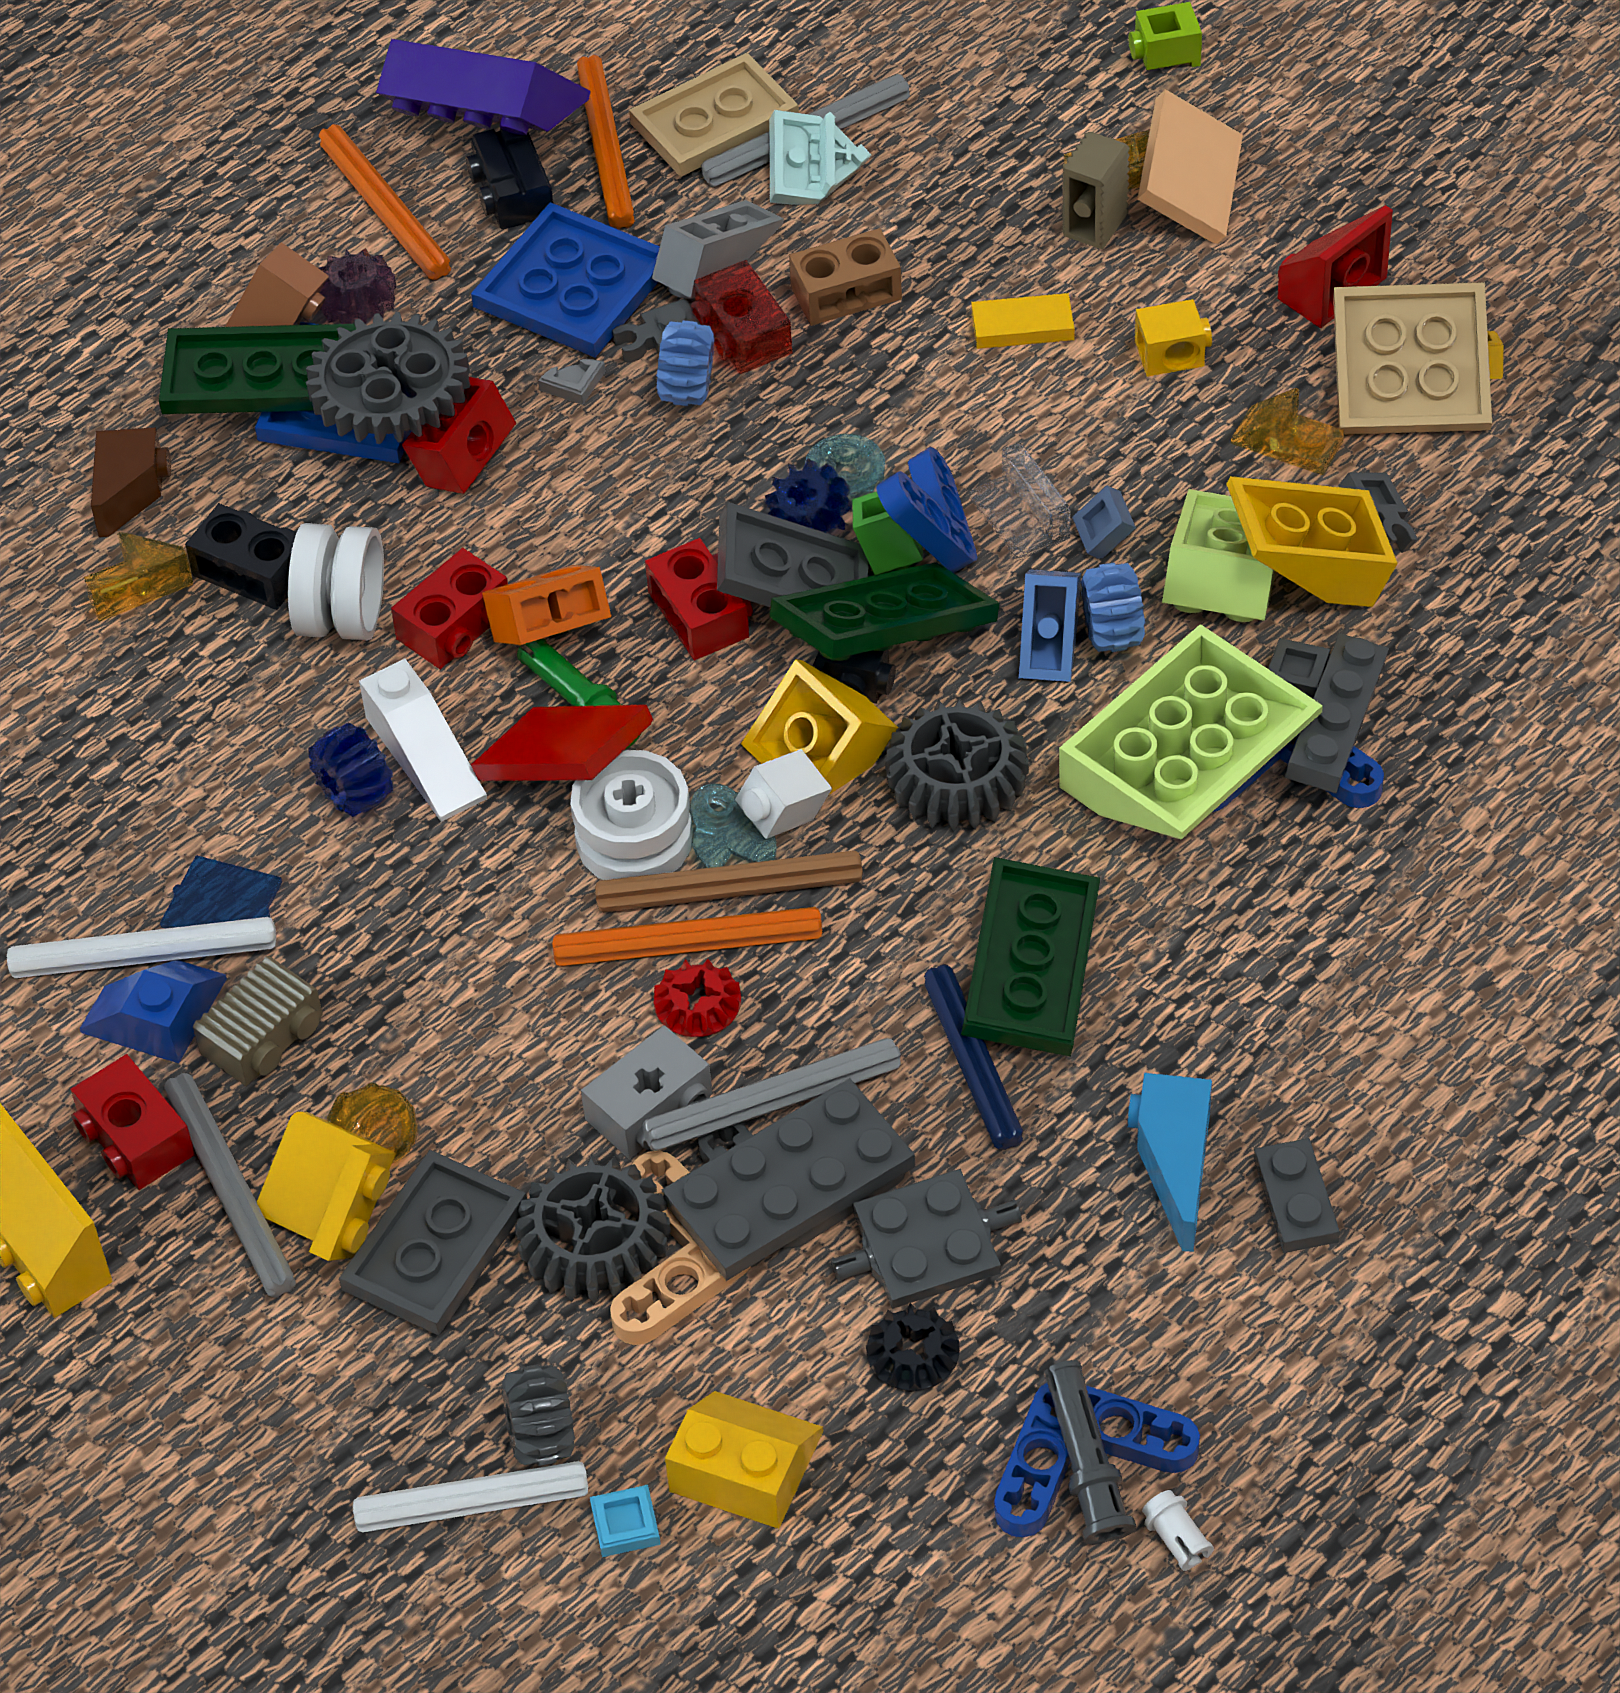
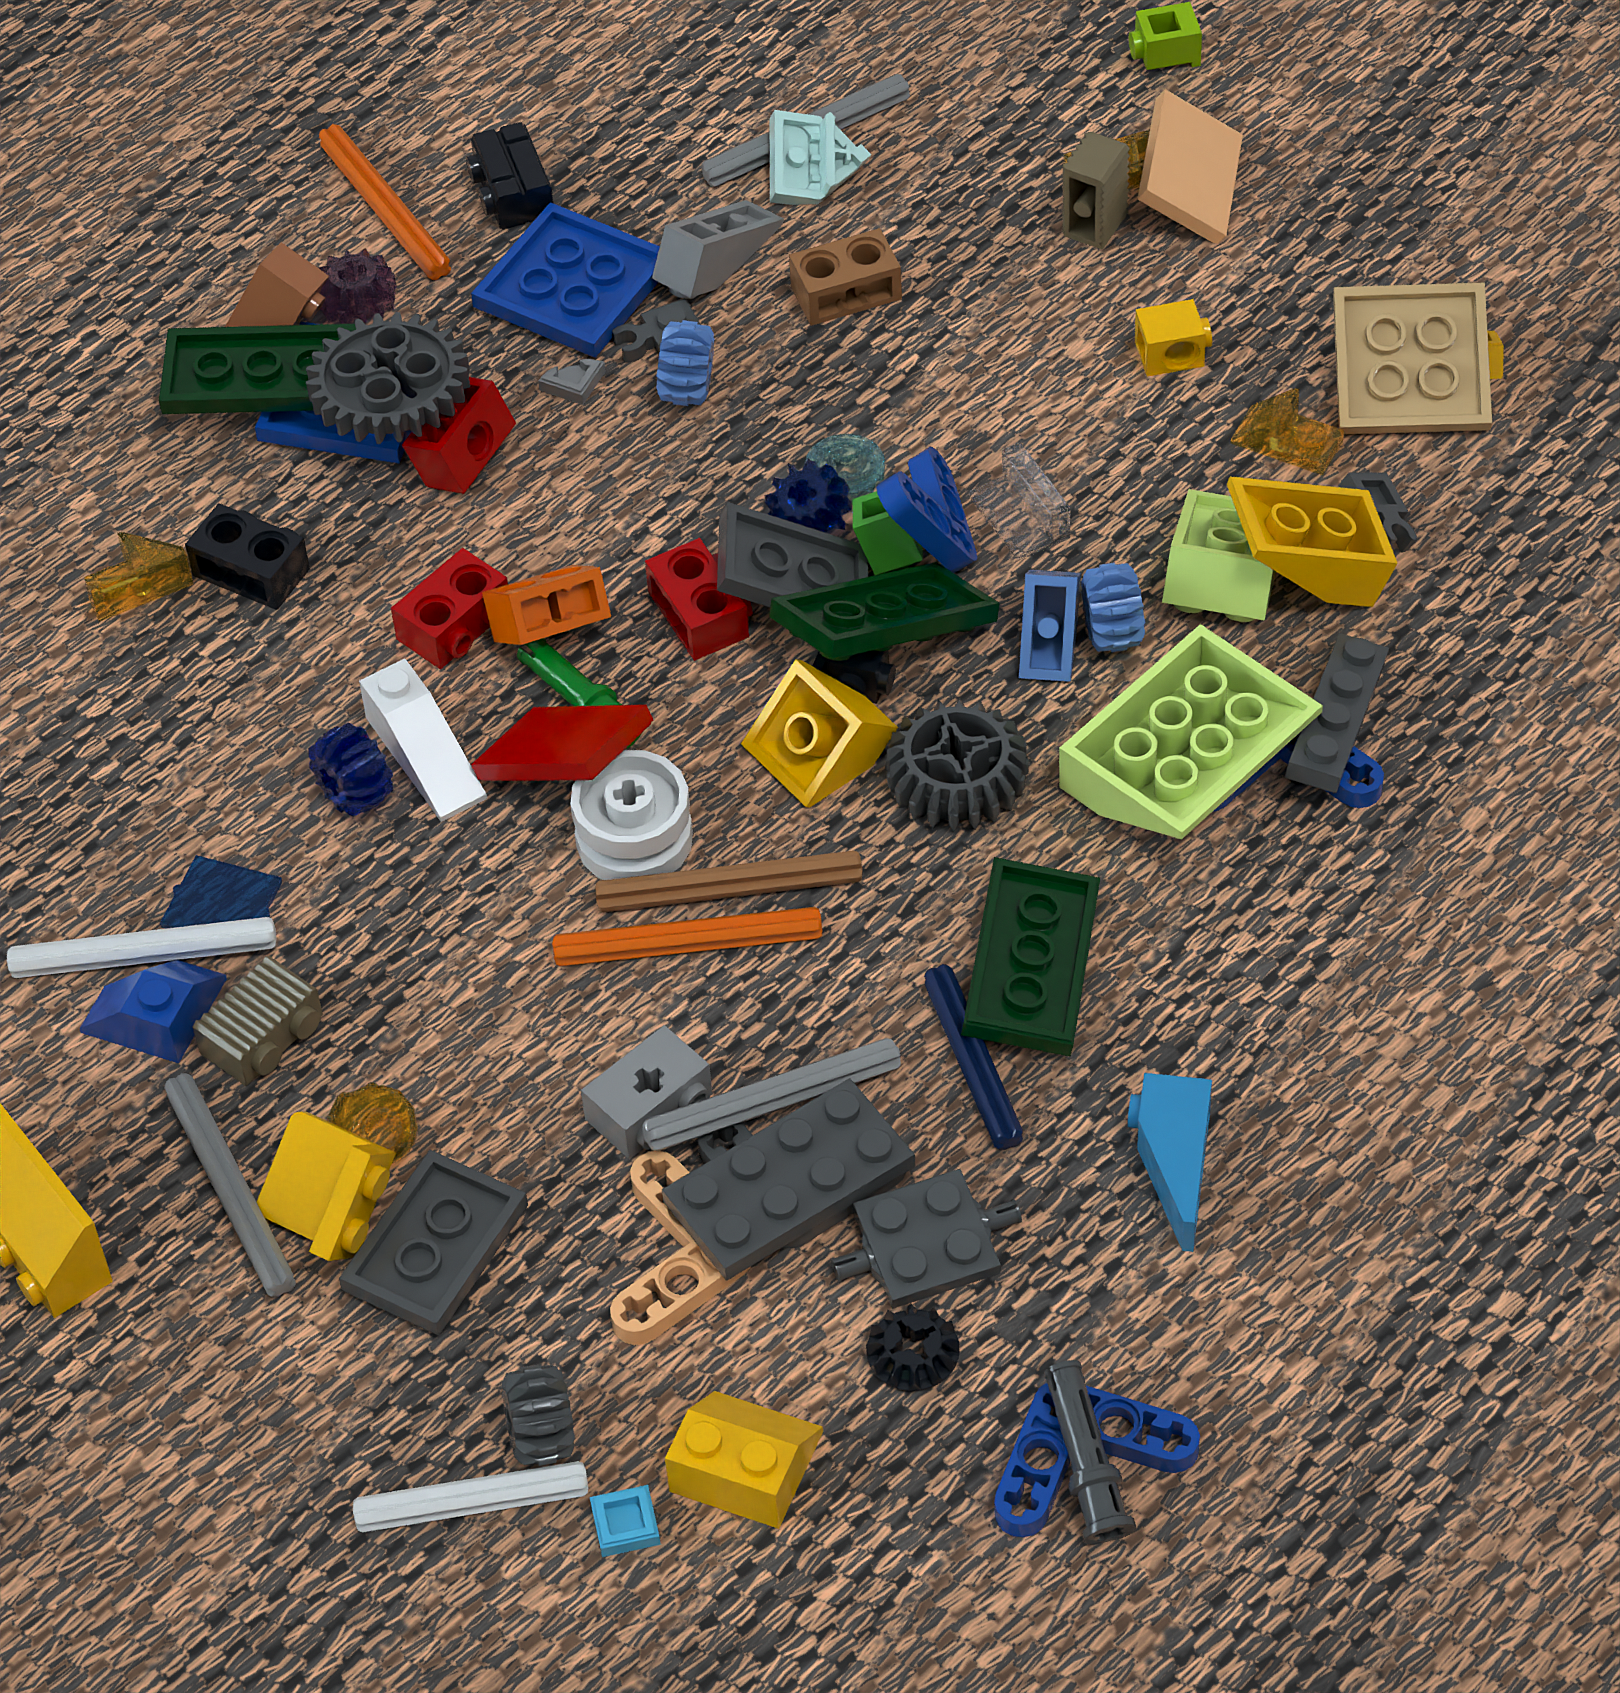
(124, 1097): red brick -> none
(126, 475): reddish brown slope -> none
(335, 581): white wheel -> none
(476, 87): dark purple slope -> none
(604, 1250): dark grey gear -> none
(606, 143): orange axle -> none
(711, 113): tan plate -> none
(711, 1012): red gear -> none
(726, 831): clear light blue plate -> none
(743, 316): clear red brick -> none
(783, 793): white brick -> none
(1022, 320): yellow tile -> none
(1104, 522): sand blue plate -> none
(1176, 1528): white pin -> none
(1296, 1195): dark grey plate -> none
(1300, 664): dark grey plate -> none
(1343, 258): red slope -> none

